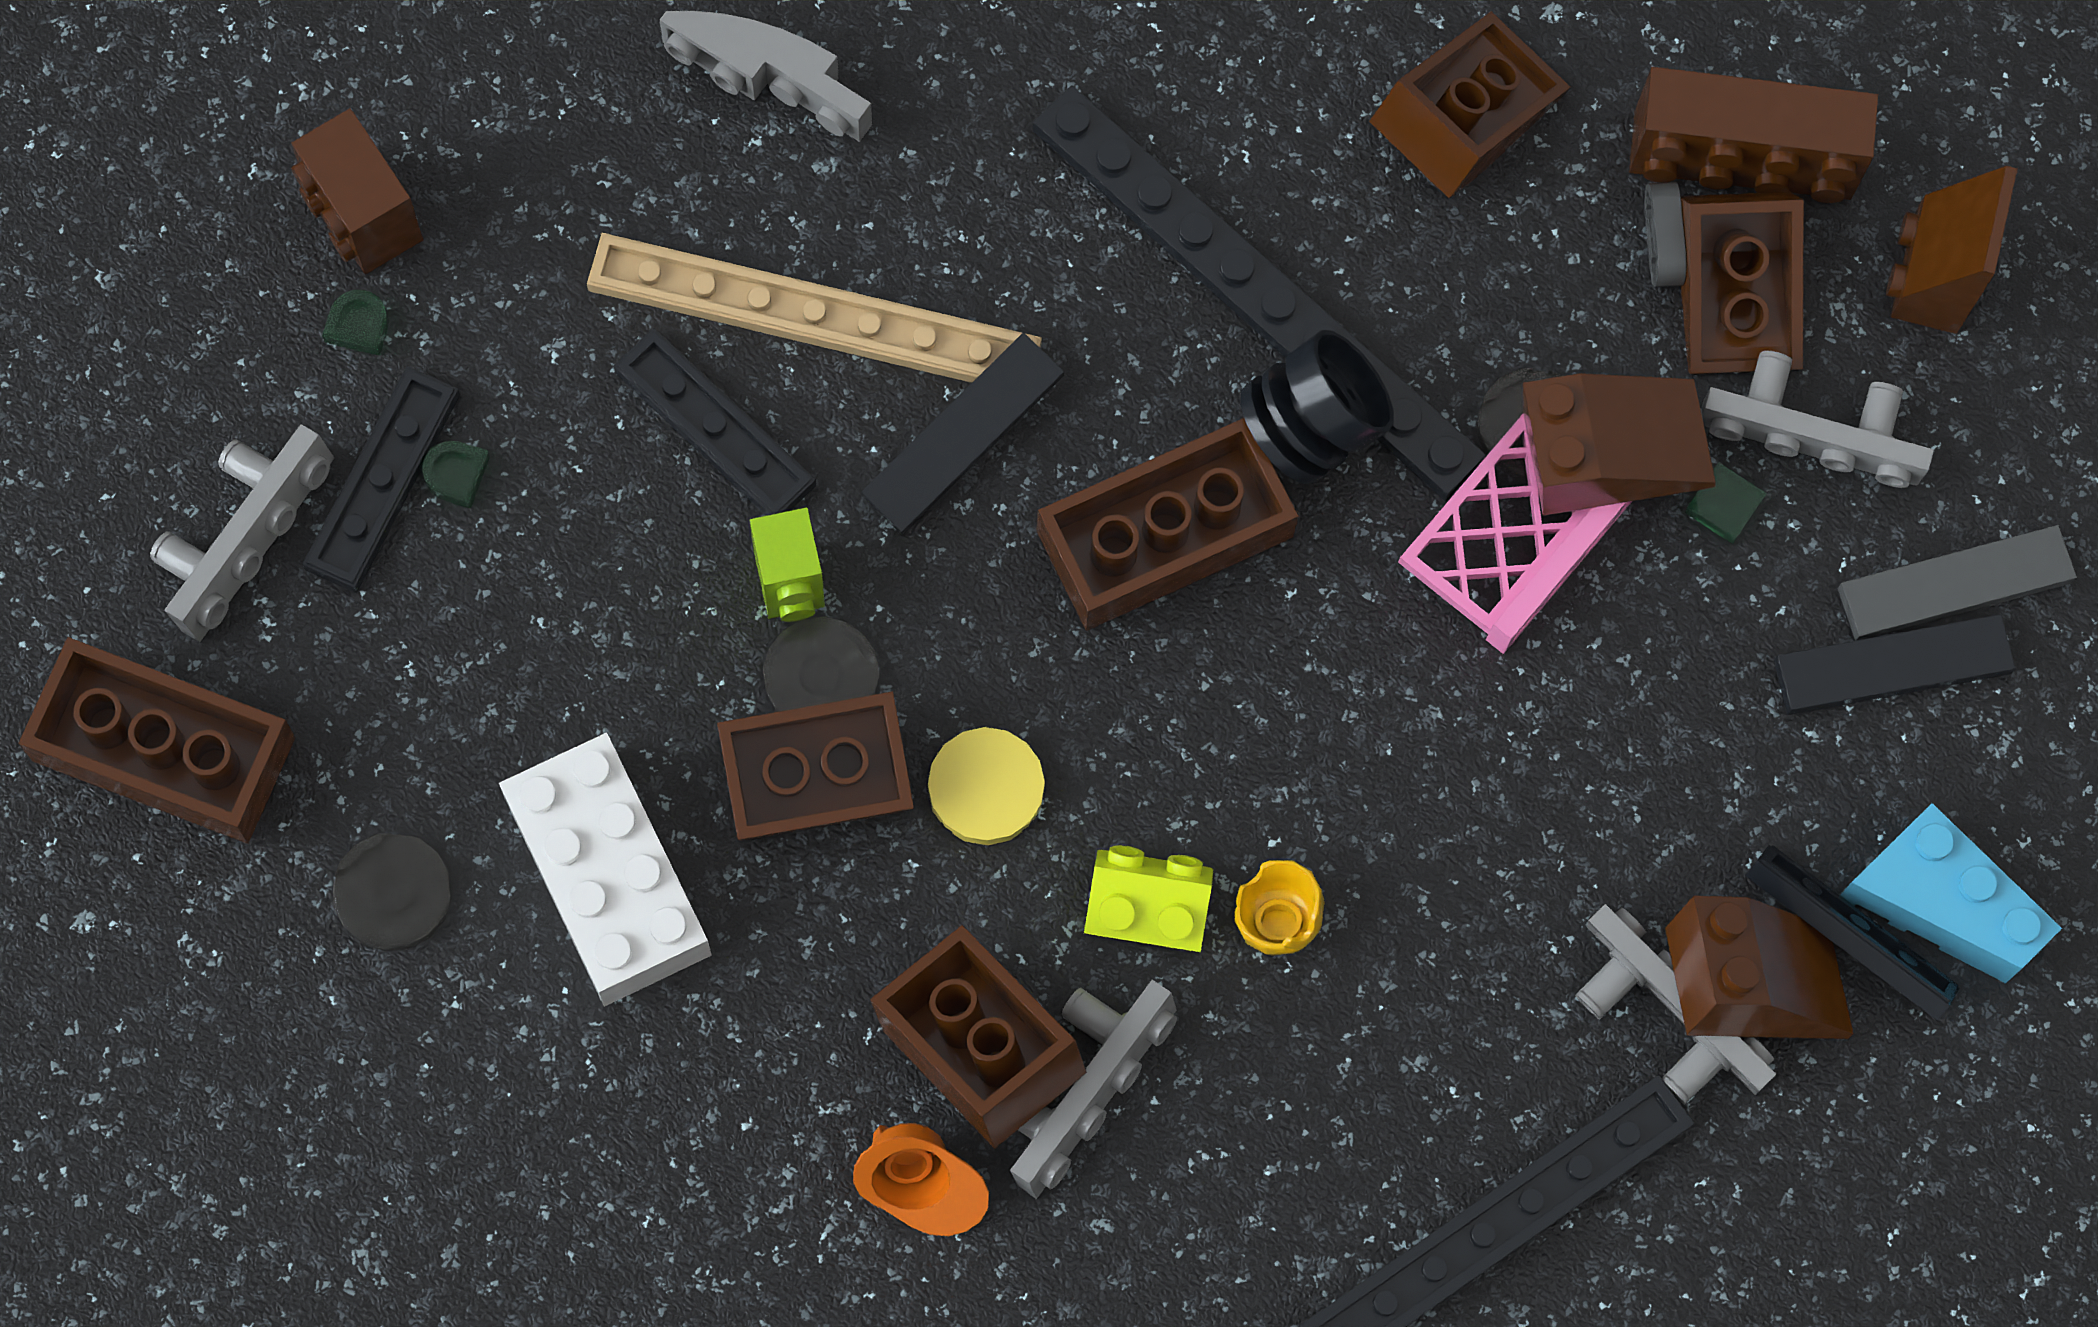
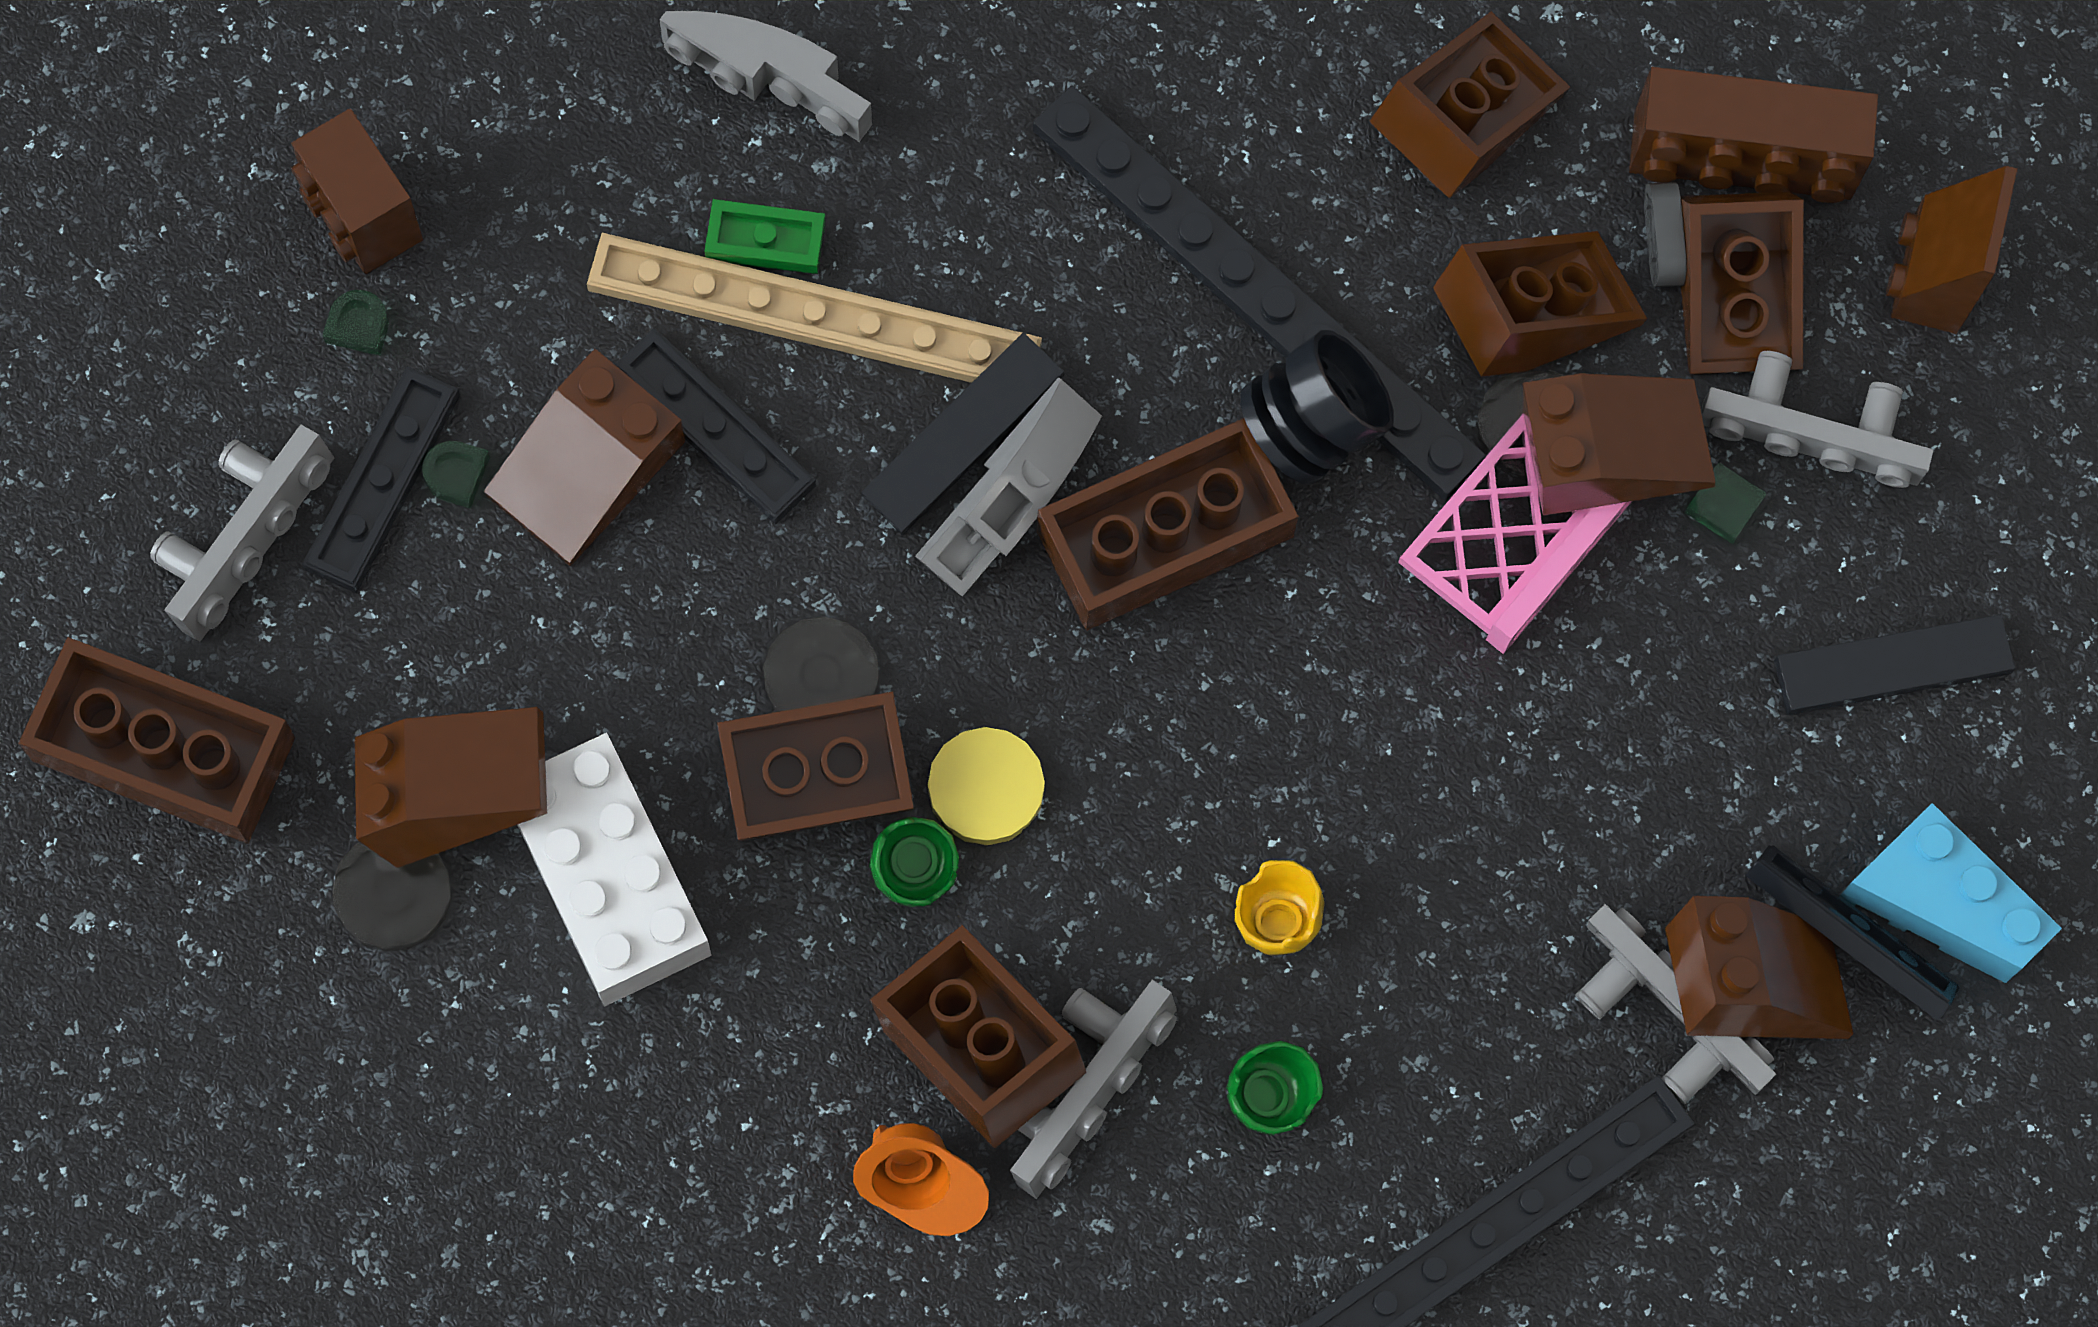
(448, 780): none -> reddish brown slope
(585, 457): none -> slope
(765, 236): none -> green plate
(788, 564): lime brick -> none
(914, 861): none -> green hair
(1018, 483): none -> light grey slope
(1149, 898): neon yellow bracket -> none
(1274, 1087): none -> green hair
(1535, 299): none -> reddish brown slope
(1957, 583): dark grey tile -> none

